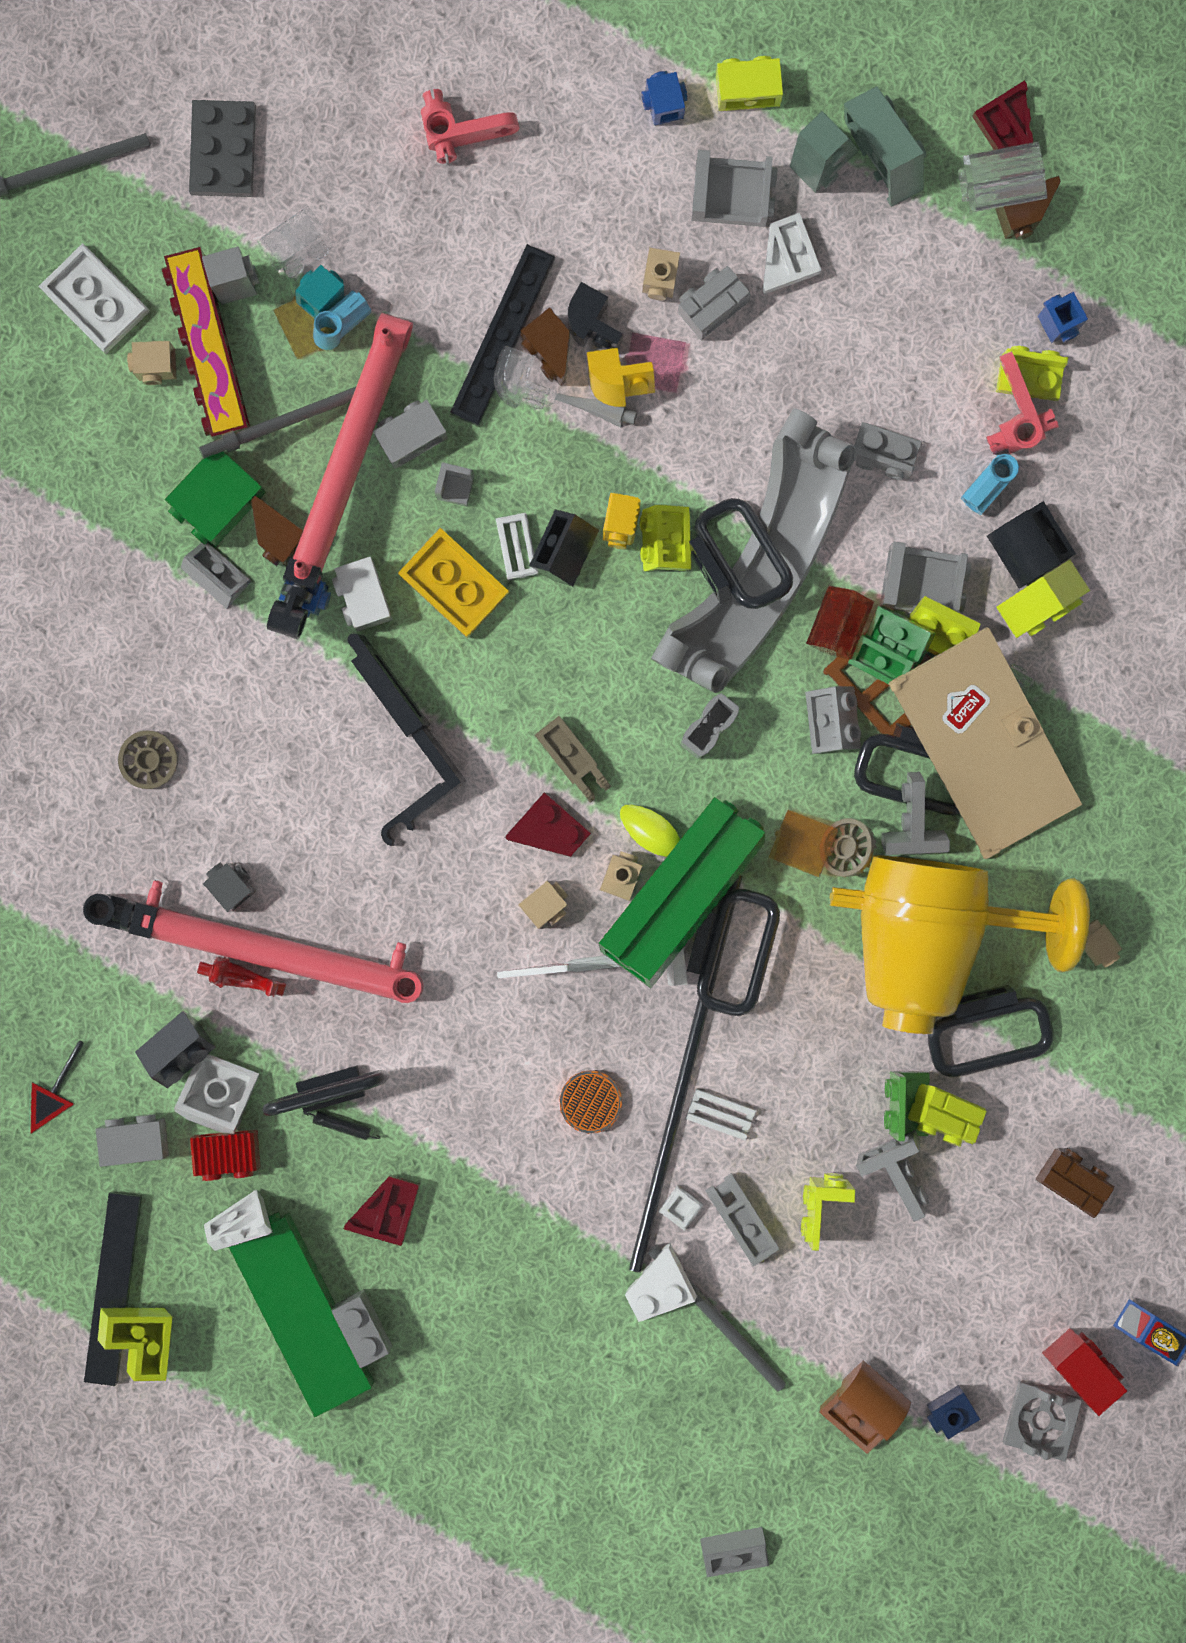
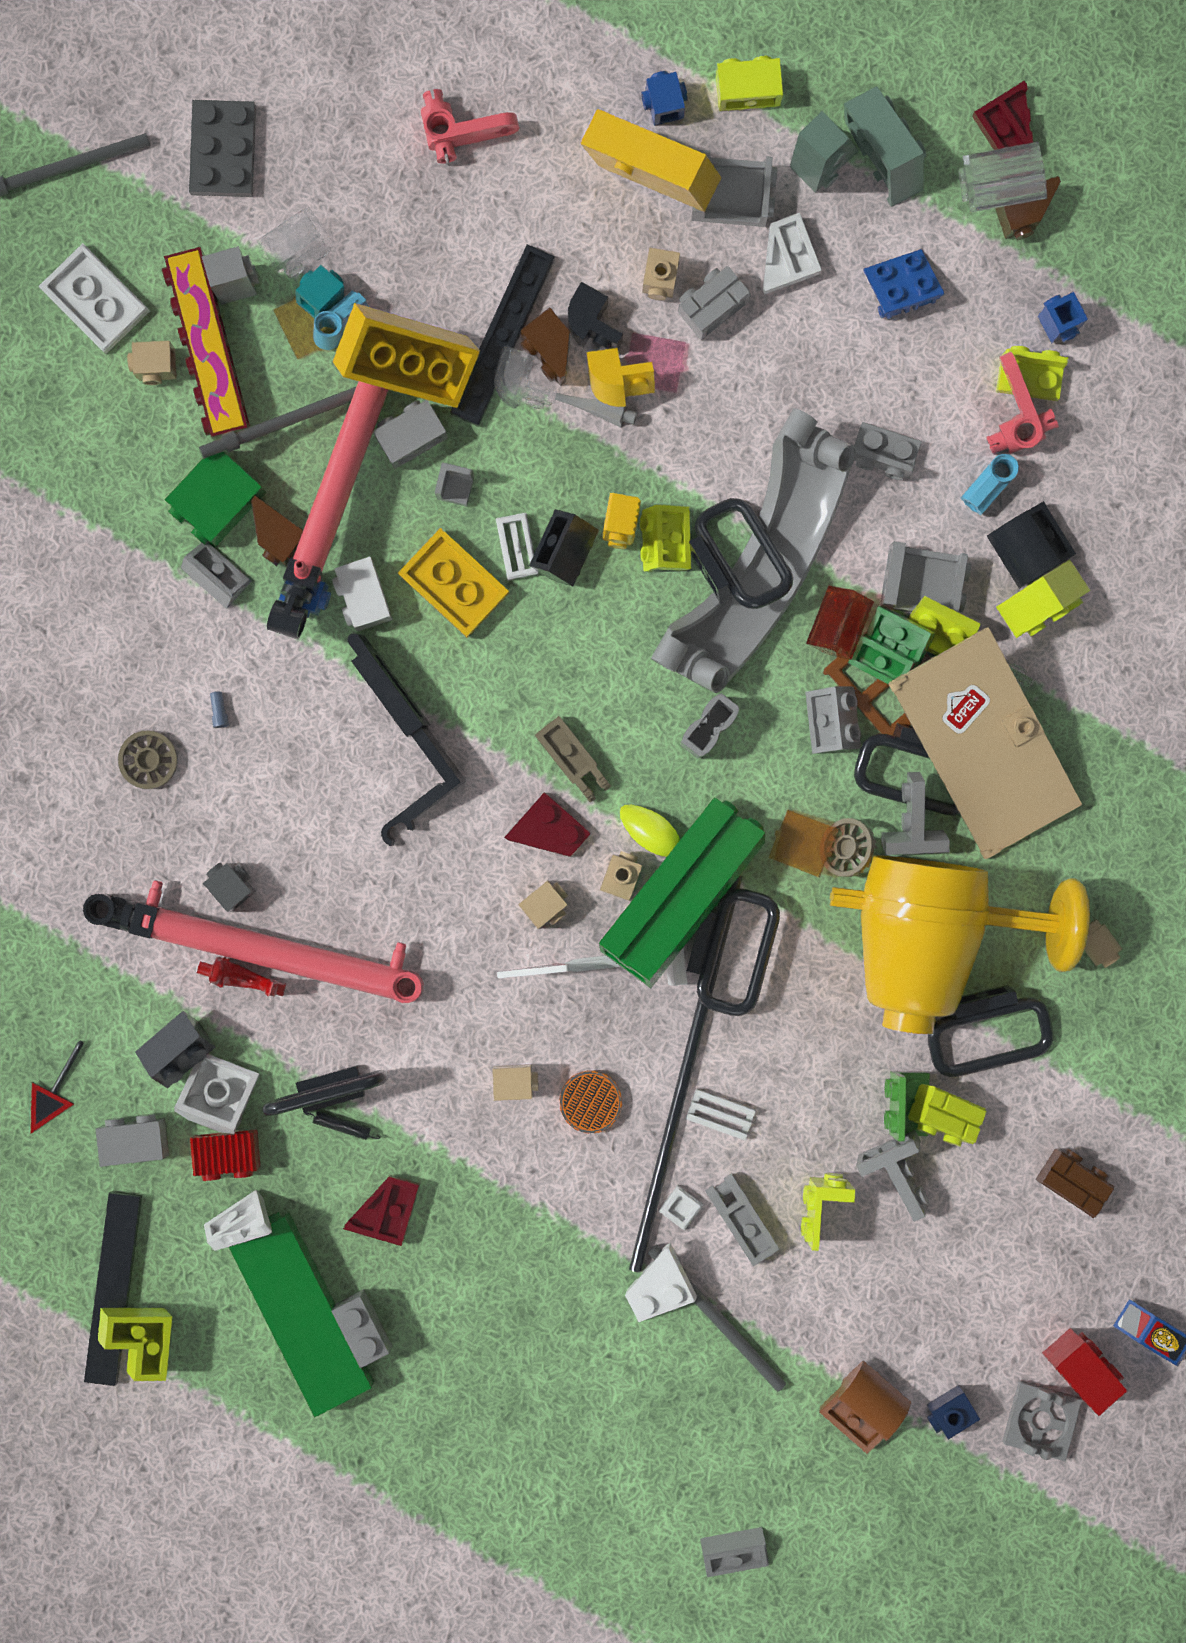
(219, 716): none -> sand blue piece
(405, 355): none -> yellow brick
(514, 1082): none -> tan brick
(651, 160): none -> yellow brick
(903, 284): none -> blue hinge

